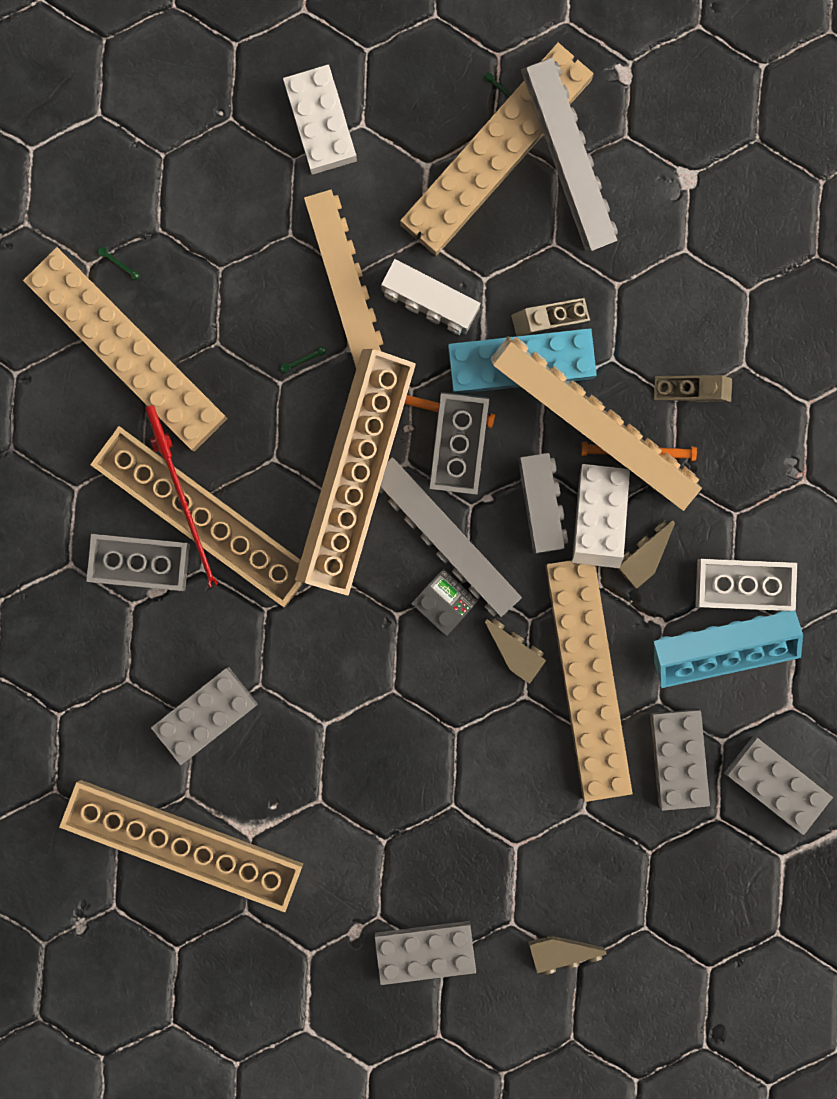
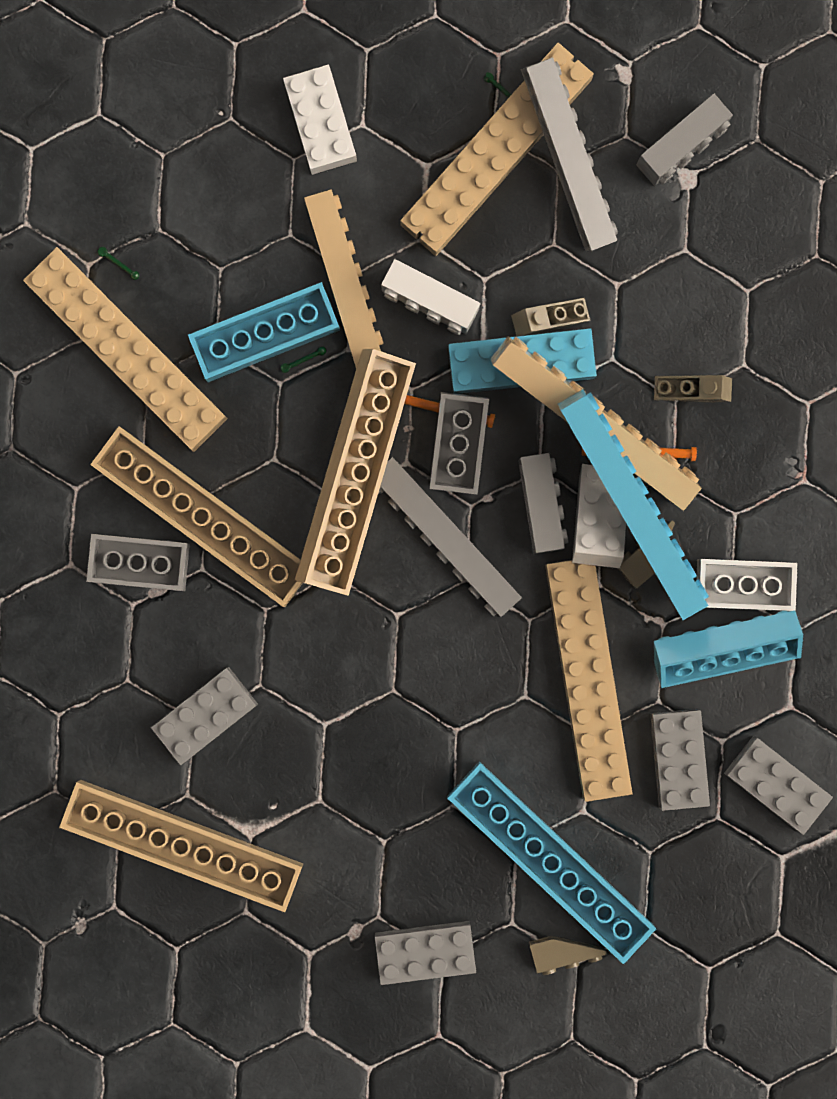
(162, 443): red piece -> none
(264, 332): none -> medium azure brick
(445, 602): dark grey slope -> none
(517, 656): dark tan slope -> none
(551, 862): none -> medium azure brick
(637, 510): none -> medium azure brick
(686, 138): none -> light grey brick

